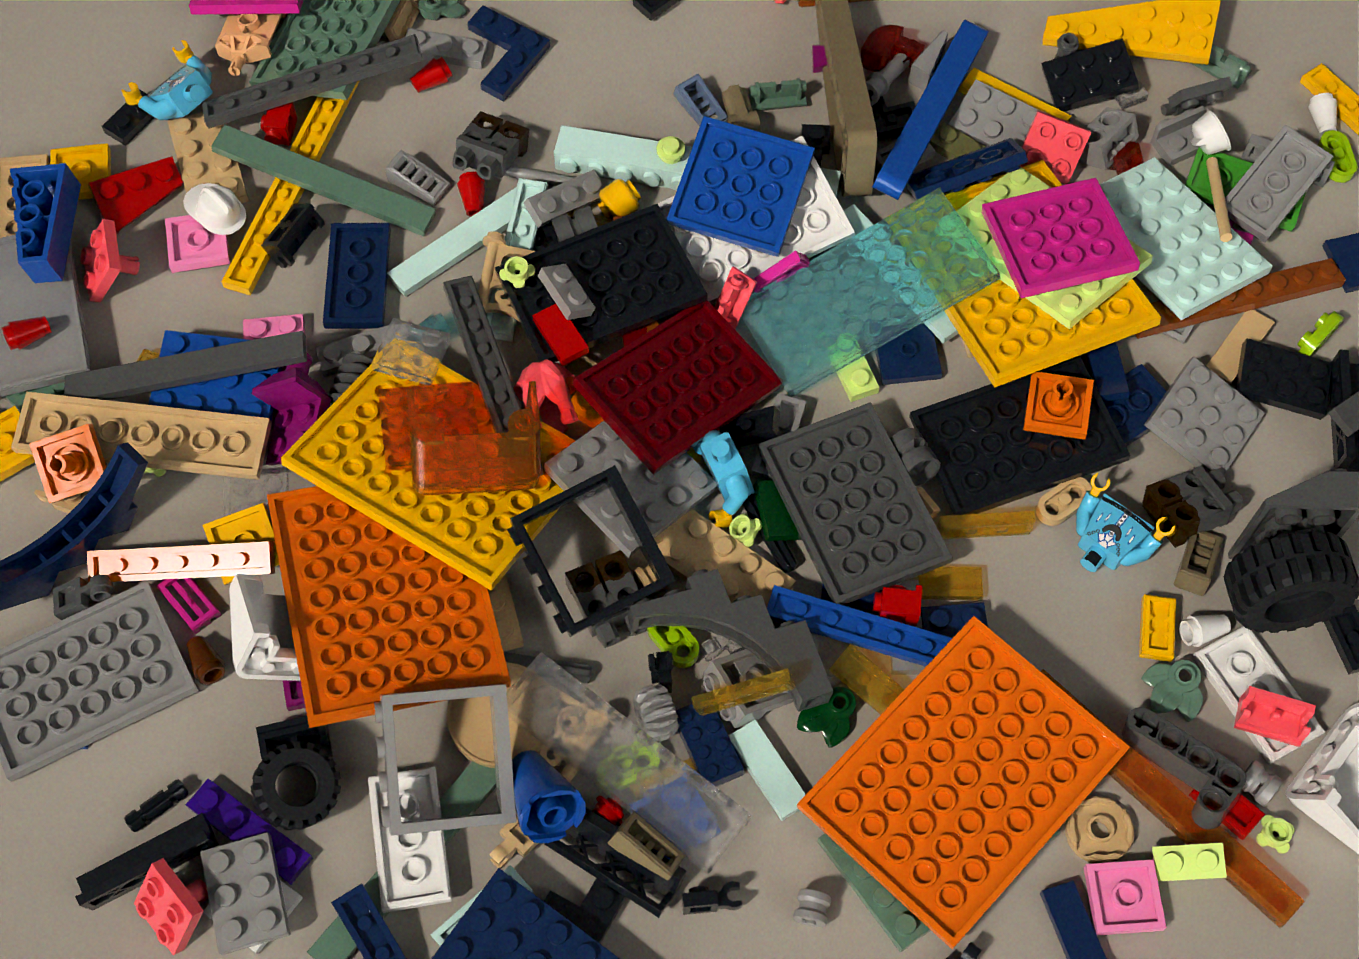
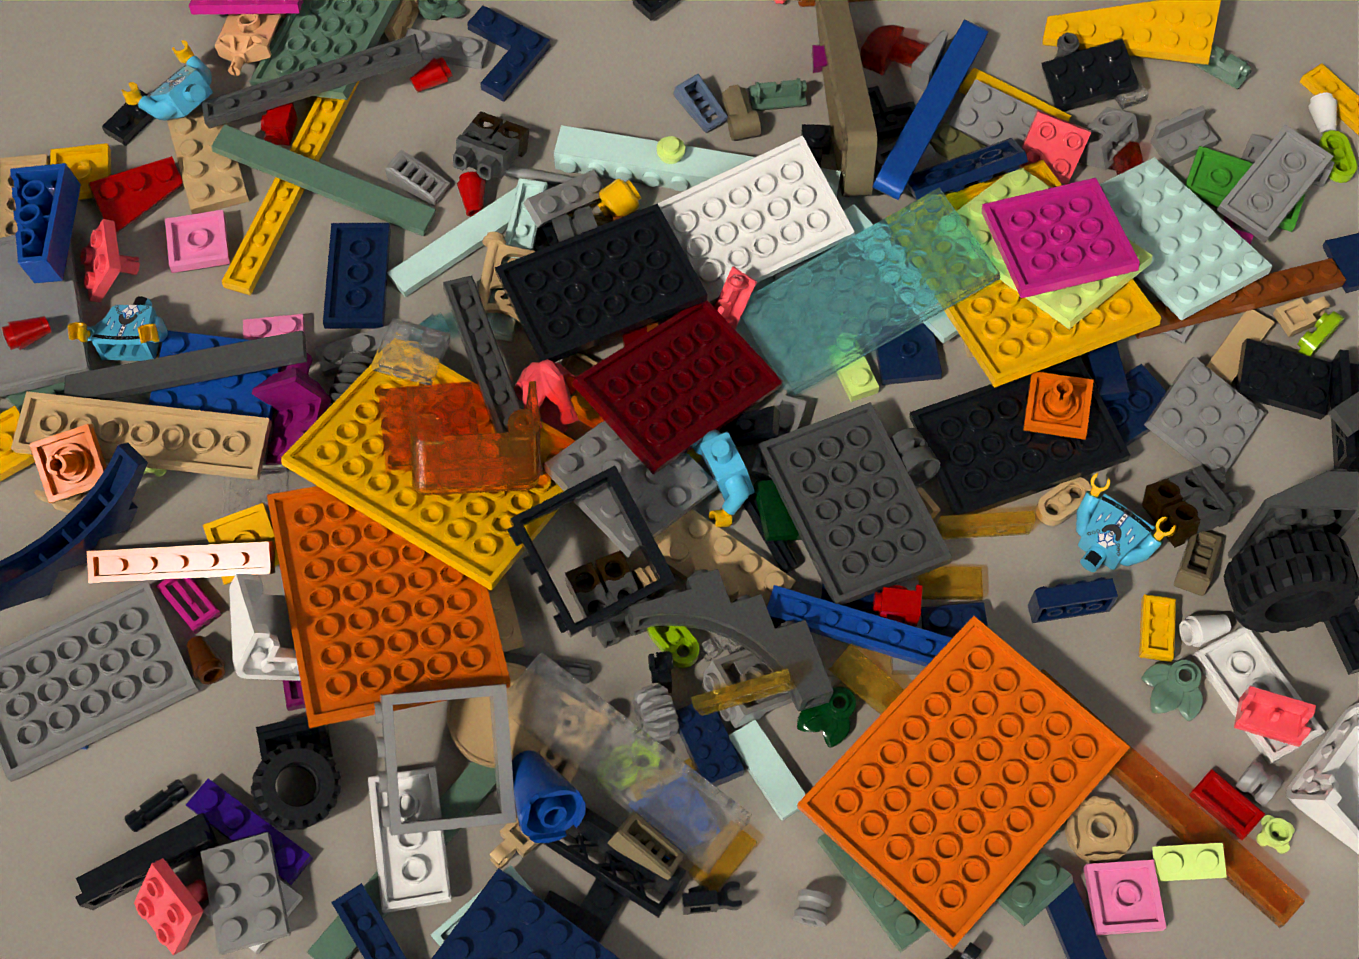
(75, 595): dark grey plate -> none
(125, 332): none -> medium azure torso
(215, 208): white piece -> none
(292, 233): black hinge -> none
(517, 264): yellowish green plate -> none
(560, 334): red tile -> none
(566, 291): light grey plate -> none
(609, 810): red plate -> none
(727, 863): none -> clear yellow tile
(738, 529): yellowish green plate -> none
(740, 186): blue plate -> none
(780, 270): dark pink tile -> none
(879, 82): light grey pin -> none
(1035, 888): none -> sand green plate
(1072, 600): none -> dark blue piece
(1139, 733): dark grey beam -> none
(1196, 96): dark grey plate -> none
(1210, 134): white piece -> none
(1219, 199): tan bar -> none
(1299, 316): none -> tan plate

